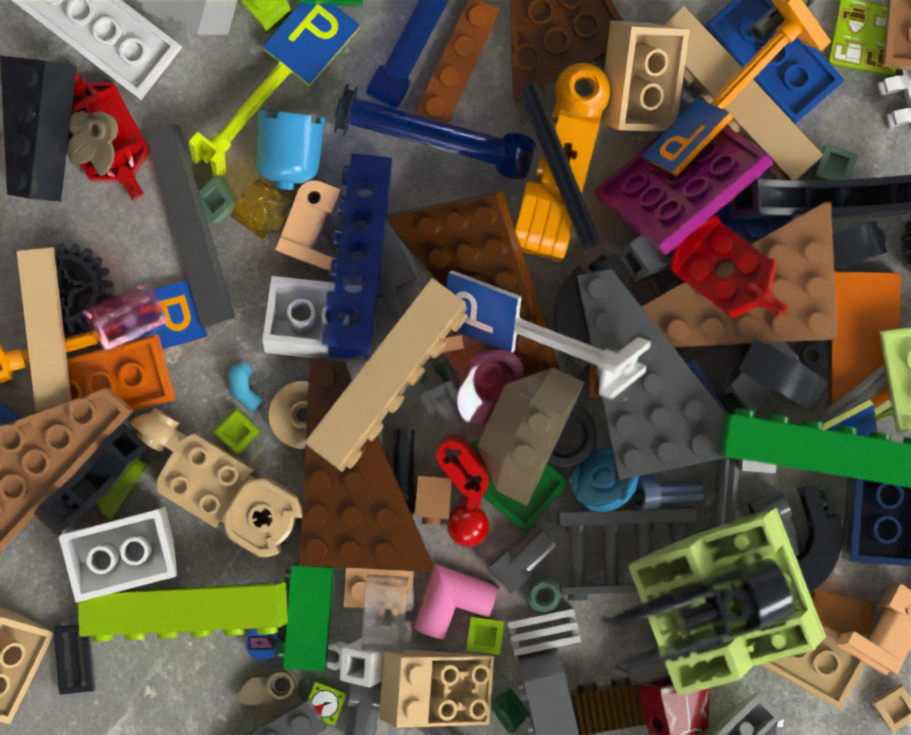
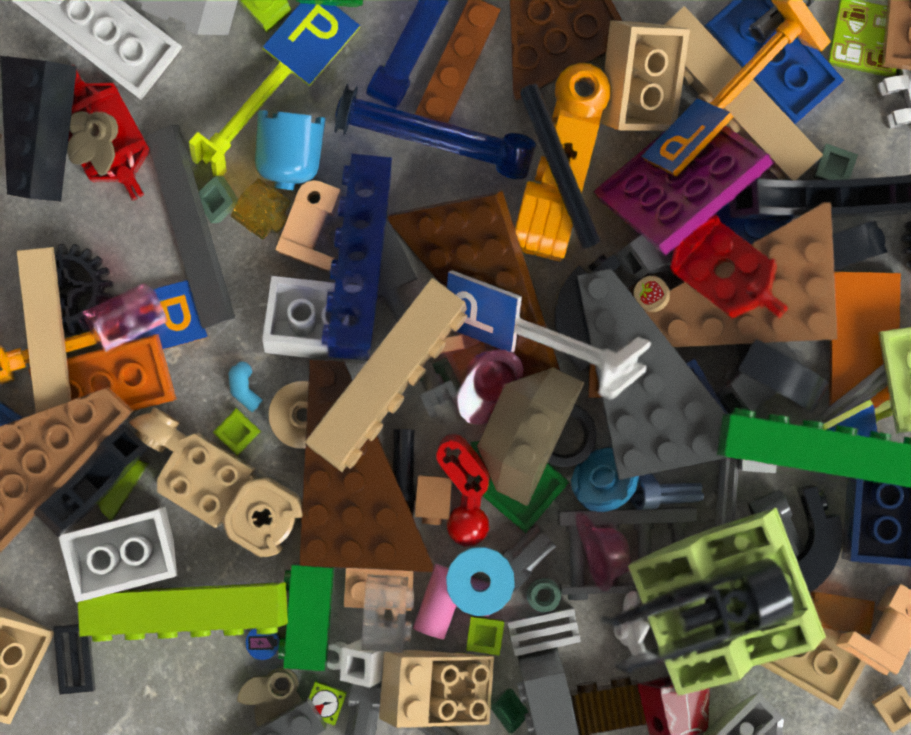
(480, 601): none -> medium azure tile
(605, 551): none -> clear pink piece
(633, 632): none -> white plate
(652, 293): none -> tile
(819, 348): black plate -> none

